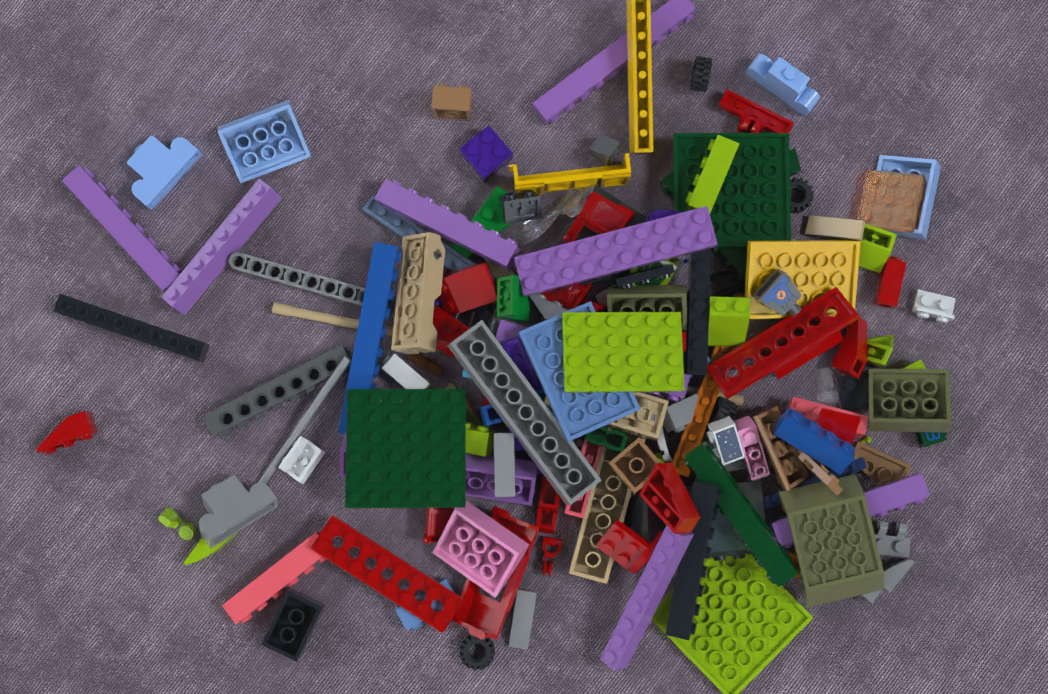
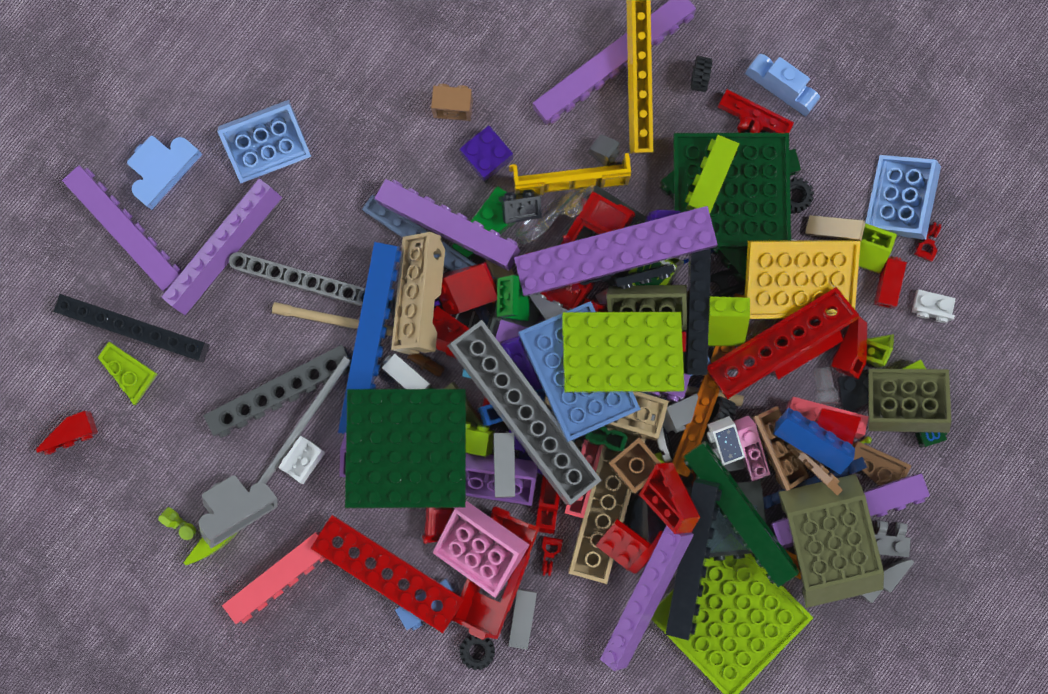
(128, 372): none -> lime wing
(293, 624): black brick -> none
(779, 294): torso -> none
(891, 200): clear orange plate -> none
(933, 229): none -> red piece

